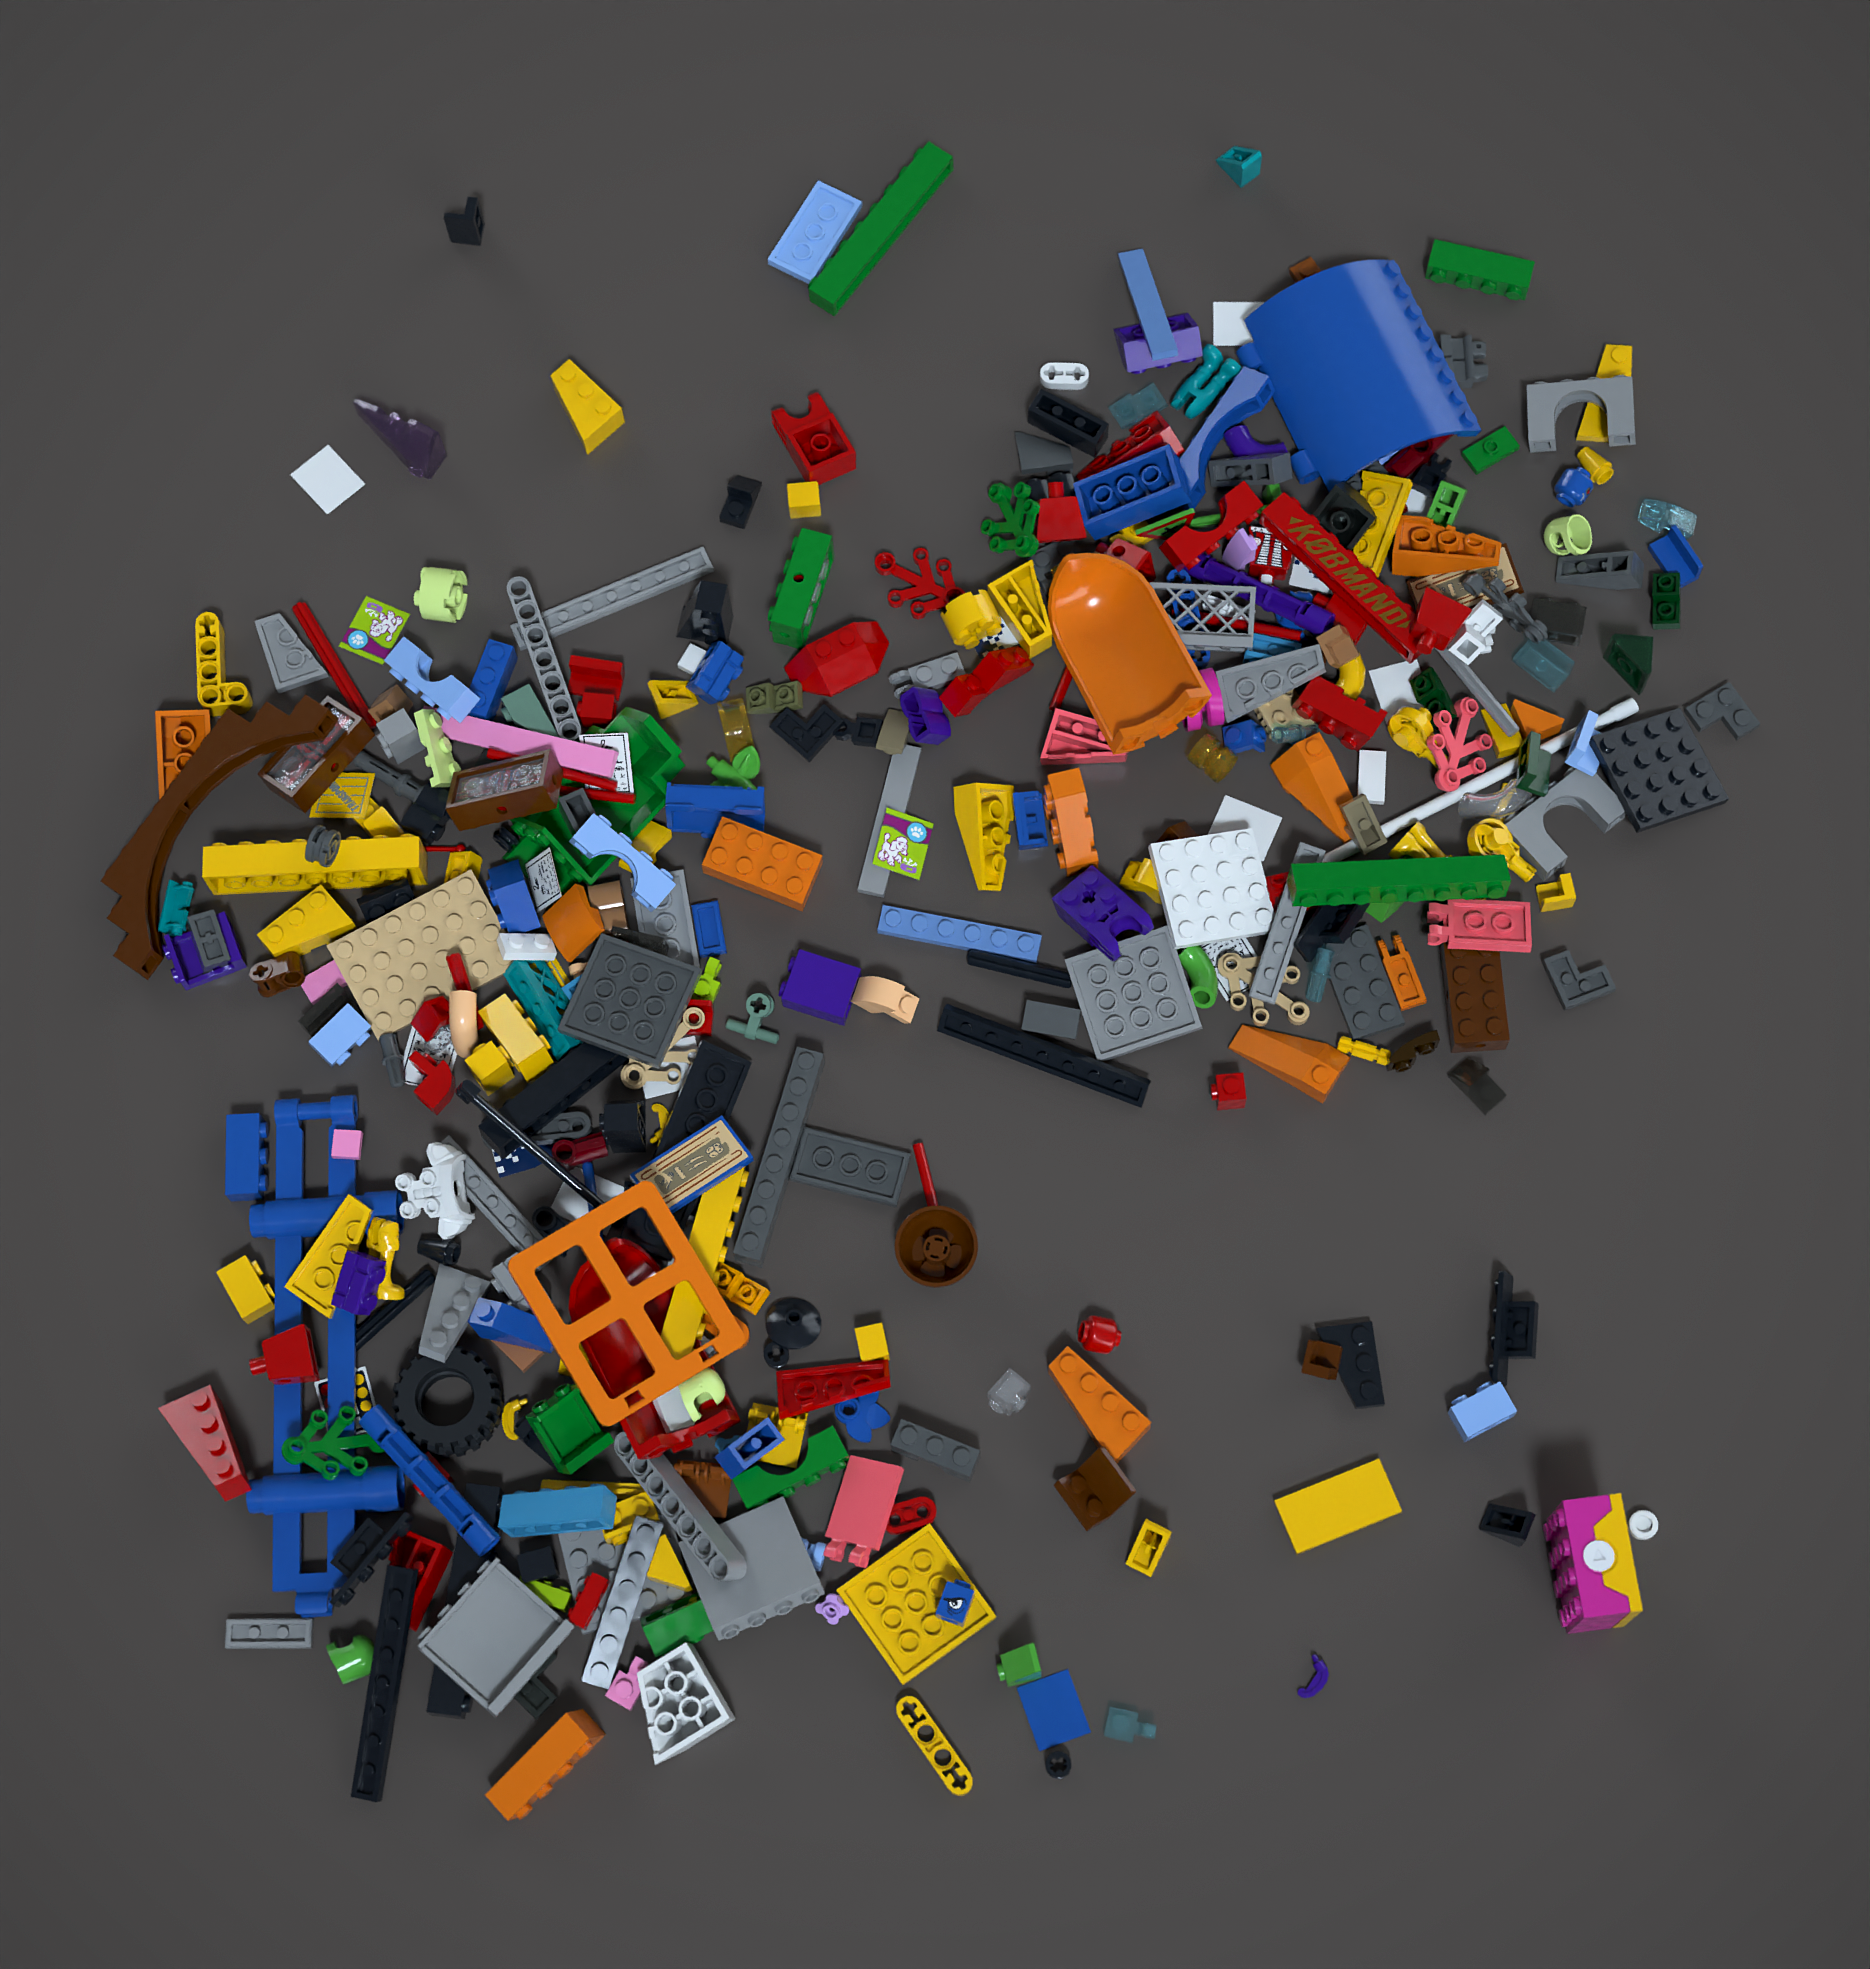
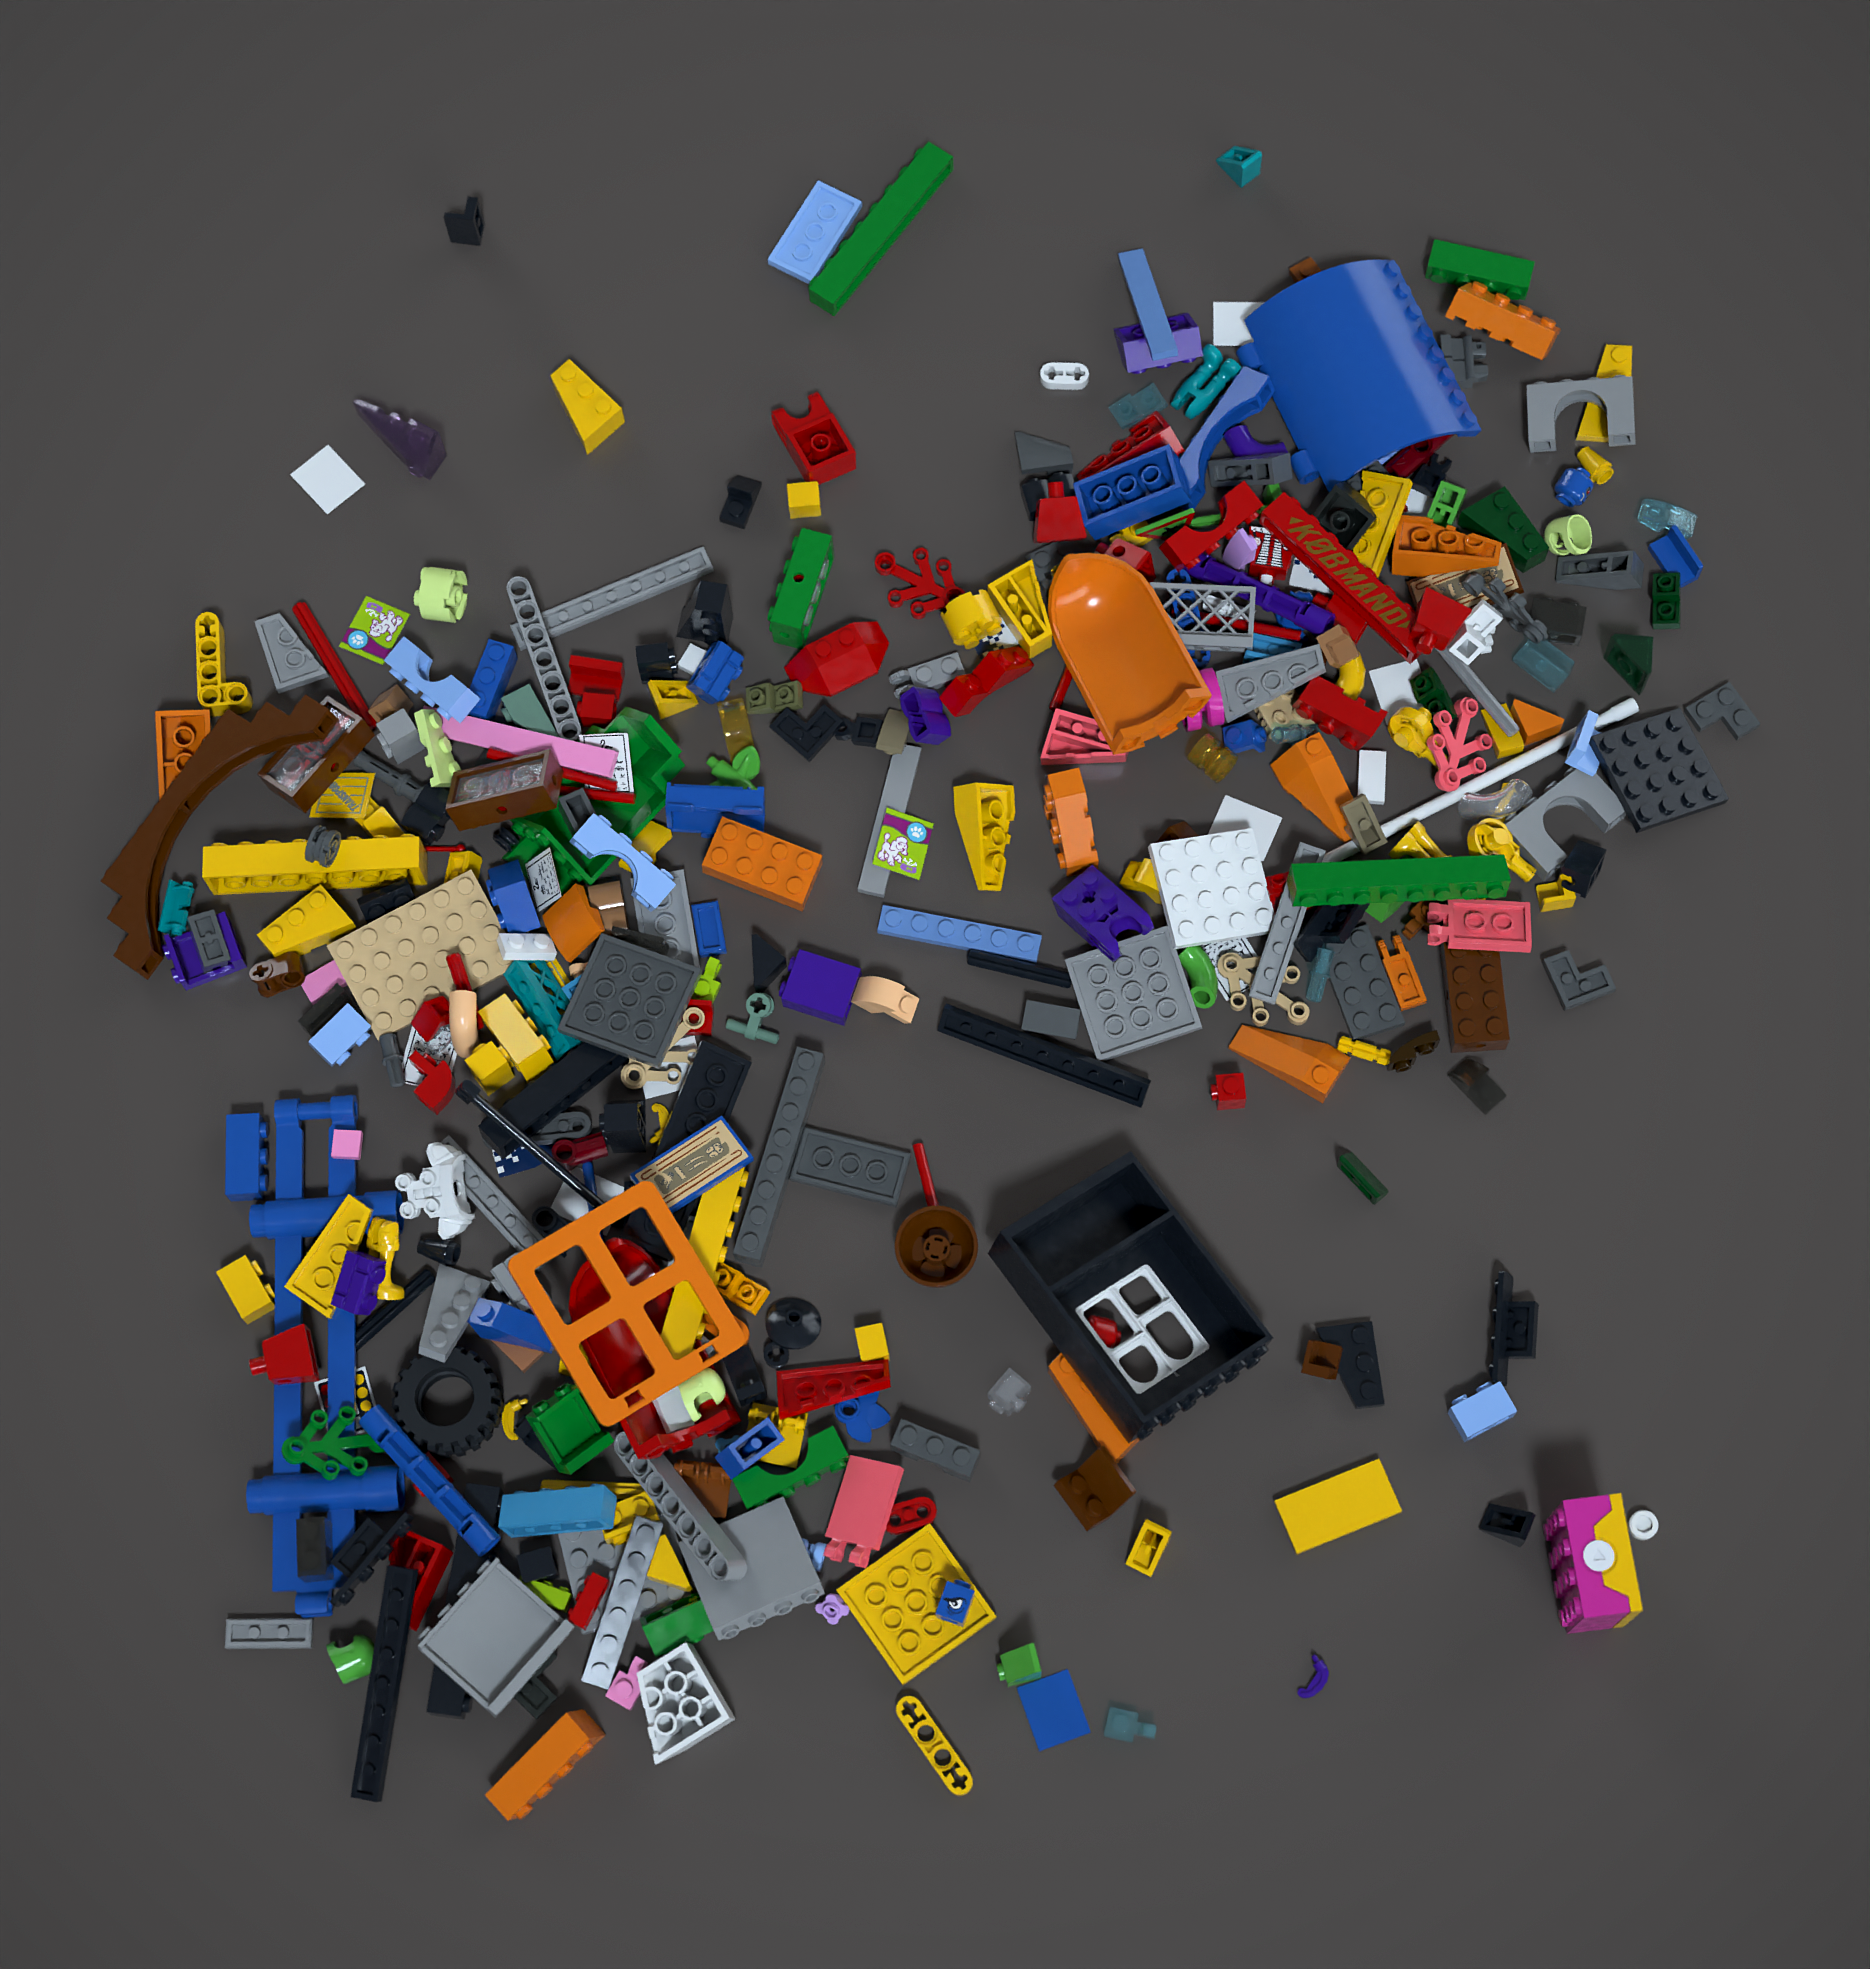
(206, 1434): wedge -> none
(314, 1549): none -> clear smoke brick
(656, 662): none -> black brick
(744, 1376): none -> black bracket
(766, 963): none -> black slope
(1025, 543): green plant -> none
(1029, 820): blue hinge -> none
(1059, 1774): black bush -> none
(1068, 423): black brick -> none
(1092, 1246): none -> black panel
(1362, 1177): none -> dark green slope
(1419, 920): none -> dark orange plate
(1490, 450): green plate -> none
(1503, 319): none -> orange wedge
(1504, 521): none -> dark green wedge
(1533, 766): dark green panel -> none
(1584, 866): none -> black hinge

